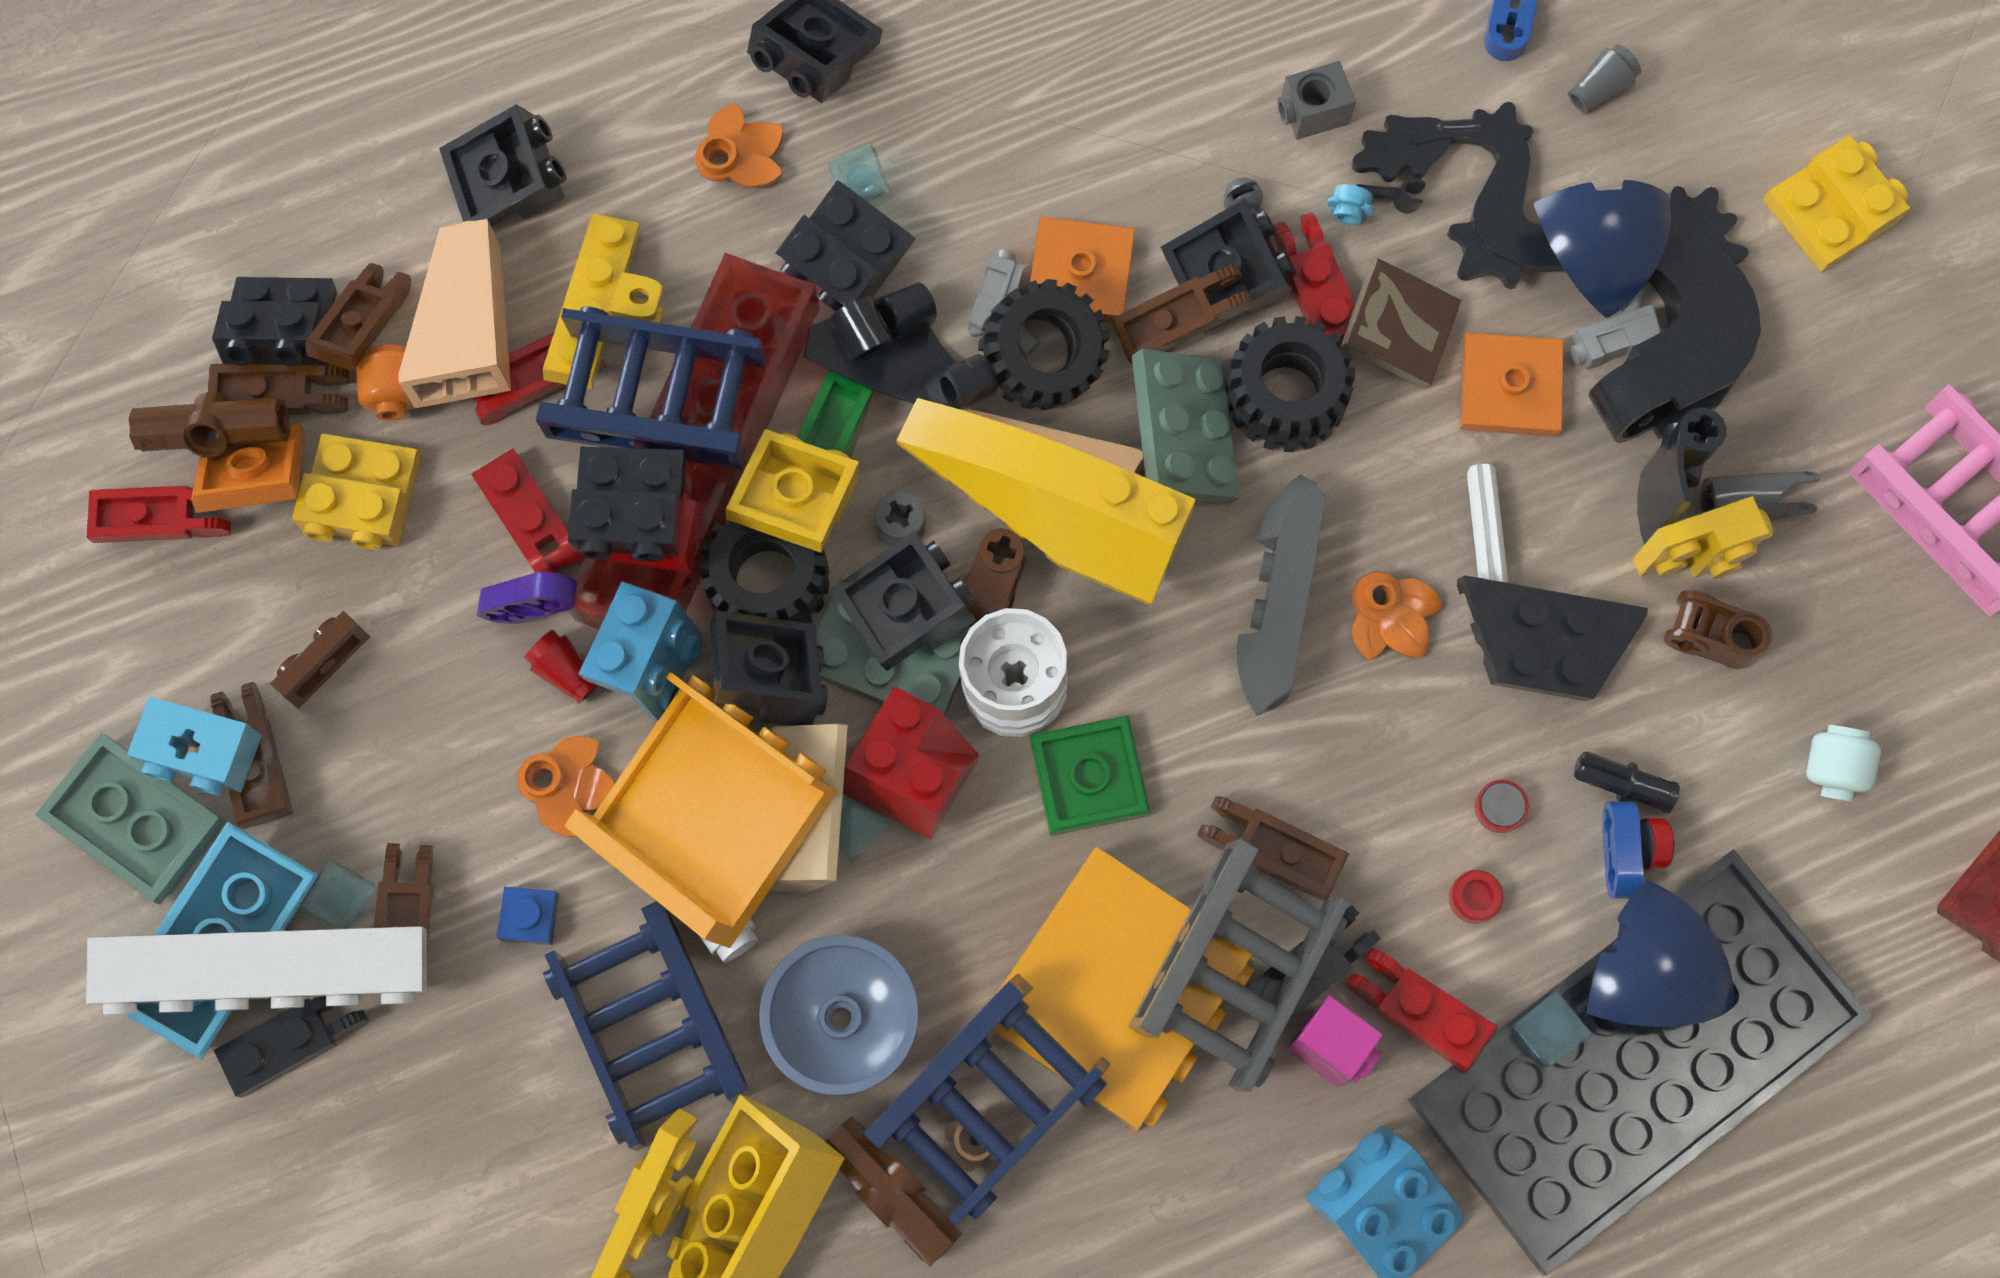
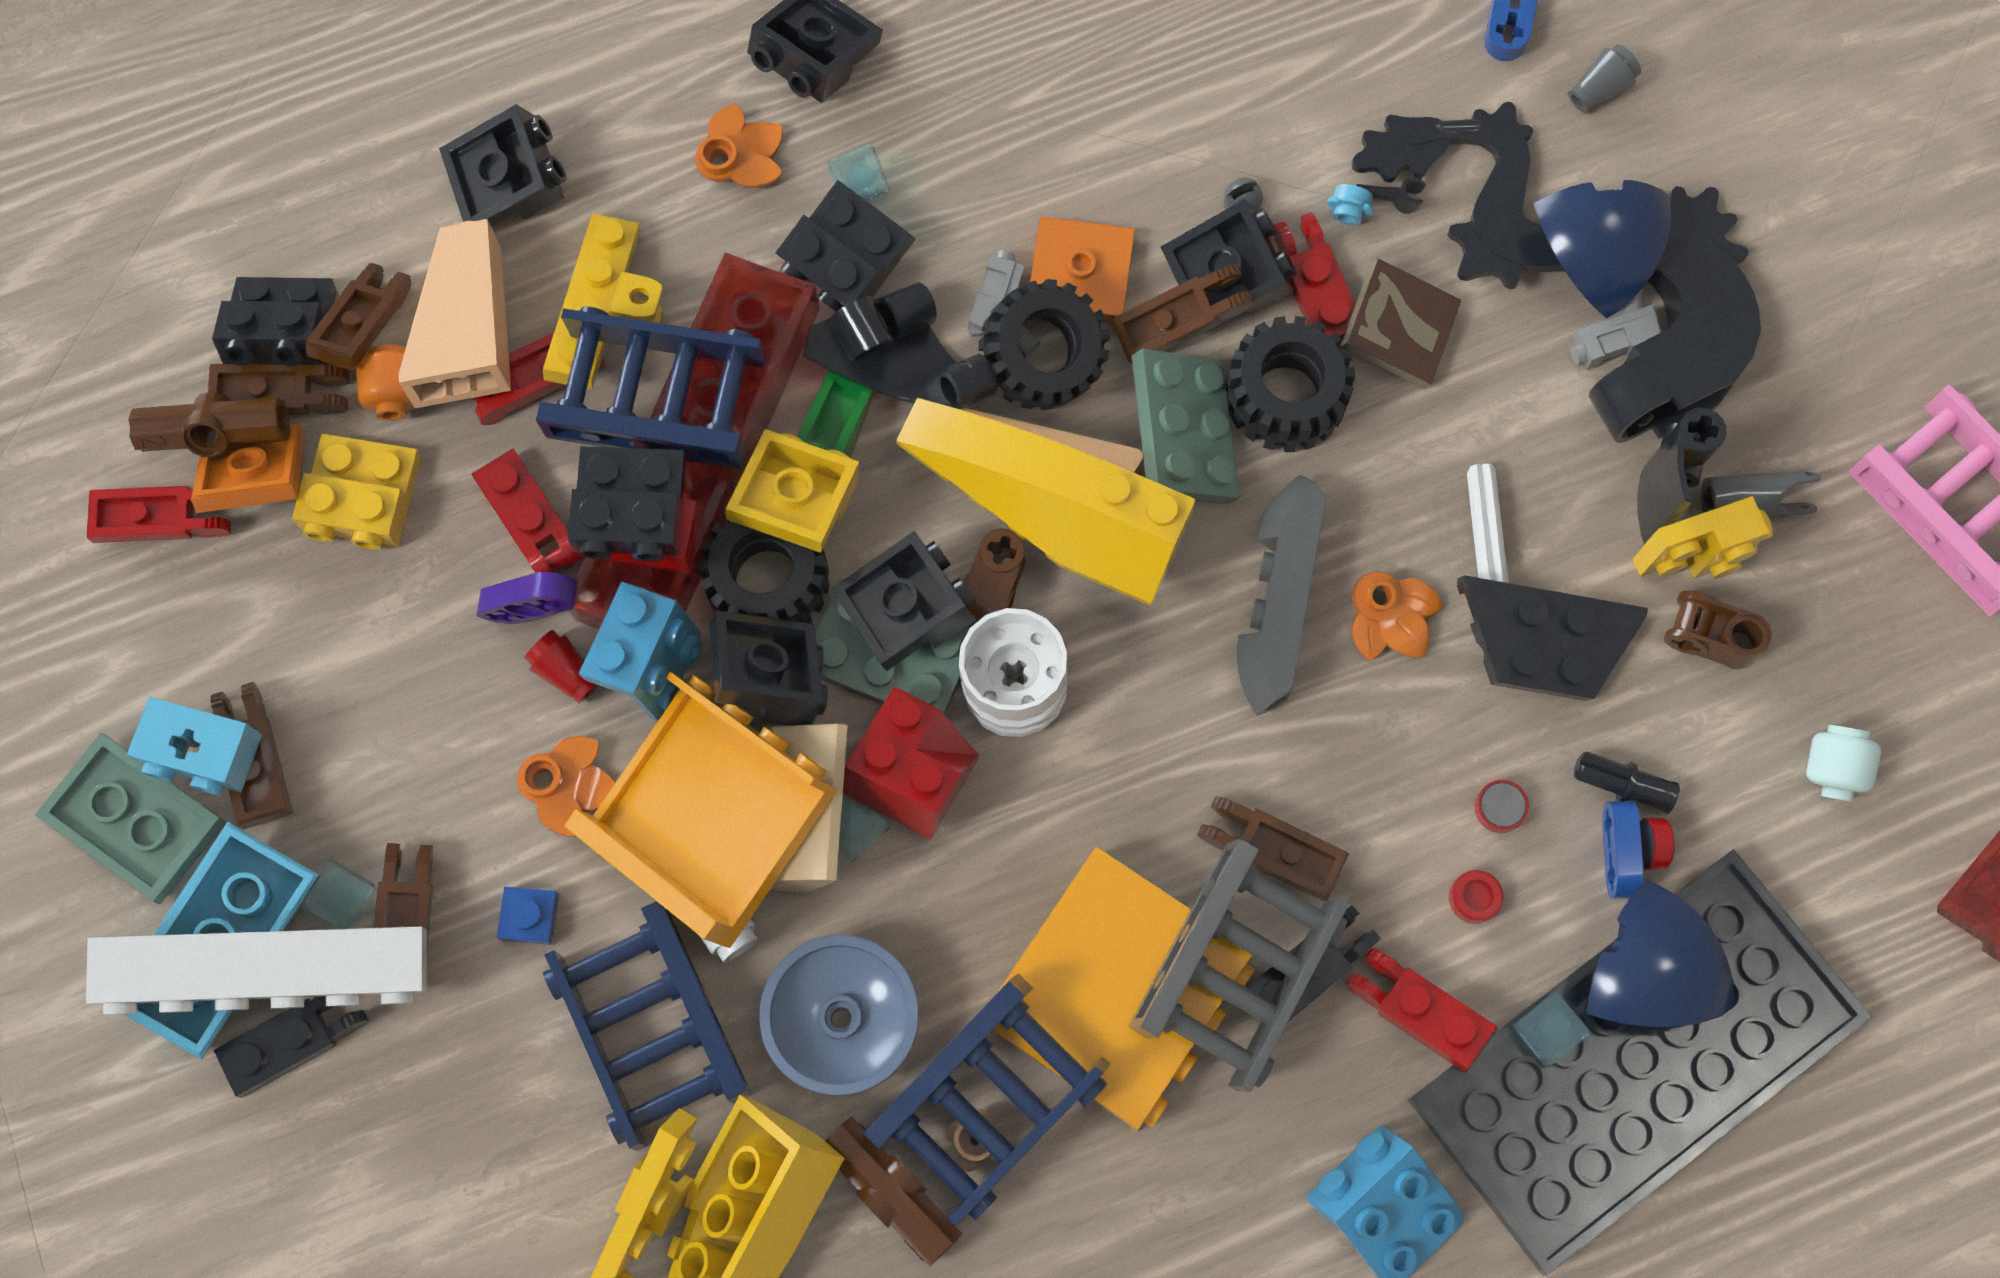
(332, 646): reddish brown plate -> none
(901, 525): dark grey wheel -> none
(1089, 775): green tile -> none
(1322, 83): dark grey brick -> none
(1337, 1043): dark pink brick -> none
(1511, 384): orange plate -> none
(1838, 202): yellow plate -> none

